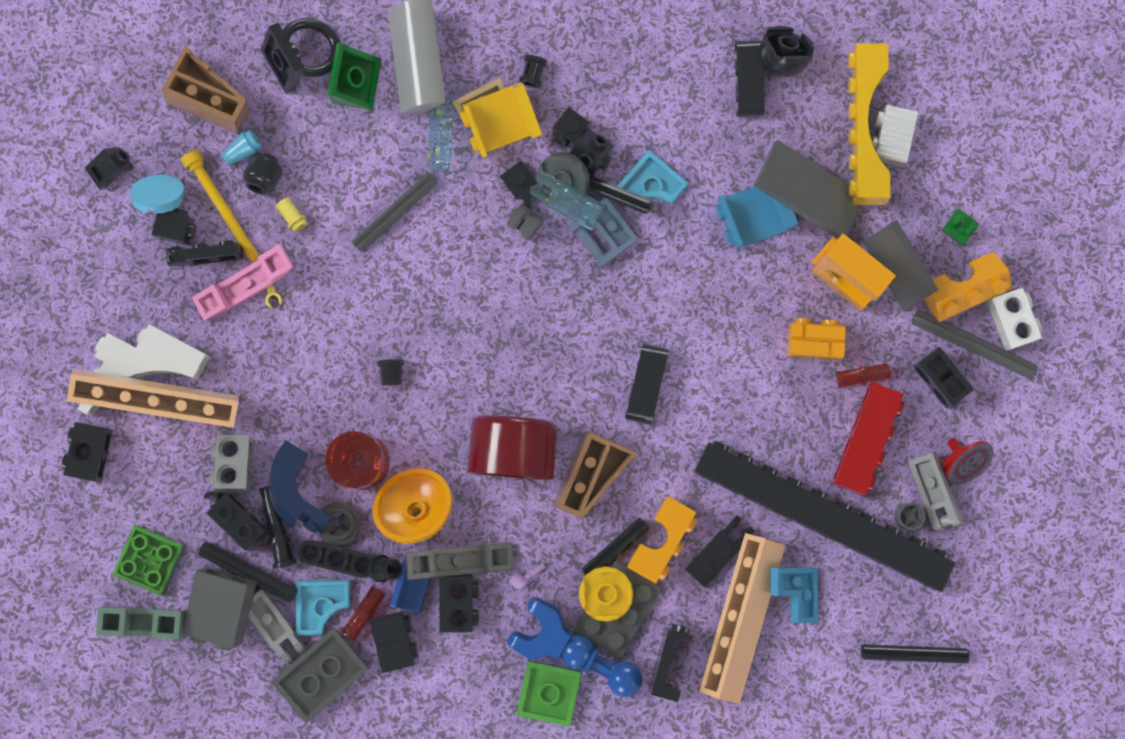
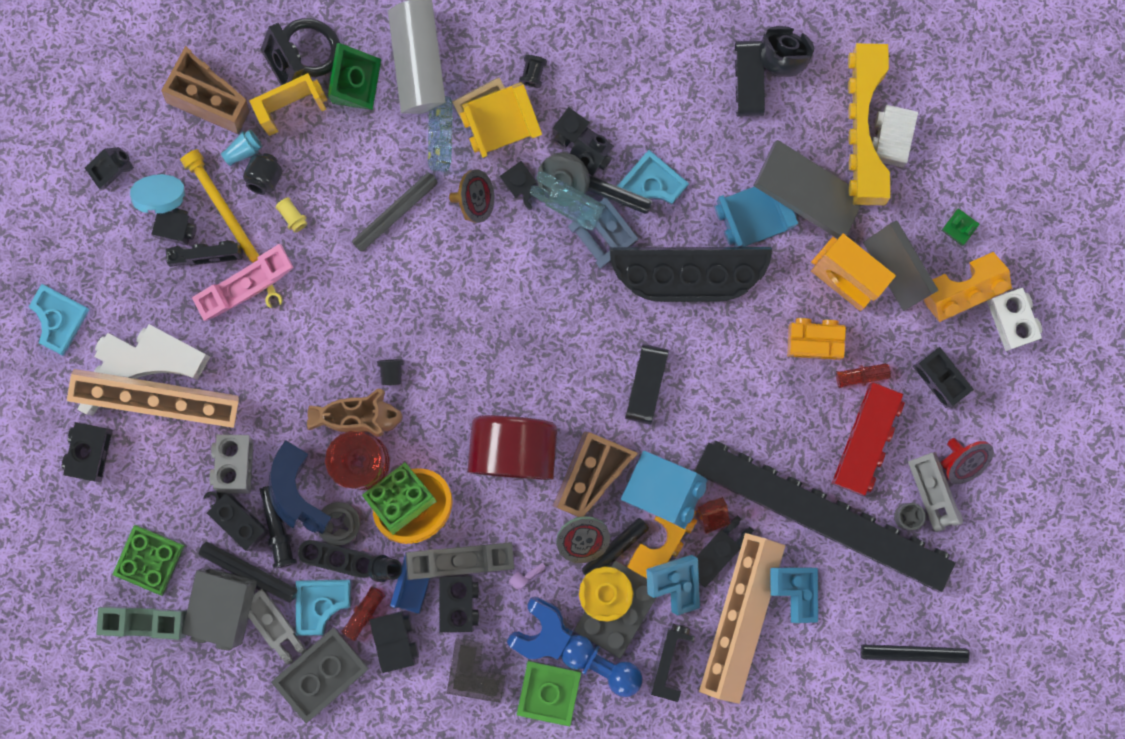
(58, 317): none -> medium azure tile
(284, 95): none -> yellow panel
(356, 414): none -> medium nougat animal
(399, 498): none -> bright green tile
(468, 679): none -> clear smoke brick
(475, 196): none -> shield
(525, 222): dark grey wheel -> none
(583, 539): none -> shield
(664, 489): none -> dark azure panel
(678, 578): none -> dark azure plate
(690, 272): none -> black plate
(713, 515): none -> clear red bracket
(974, 344): dark grey axle -> none

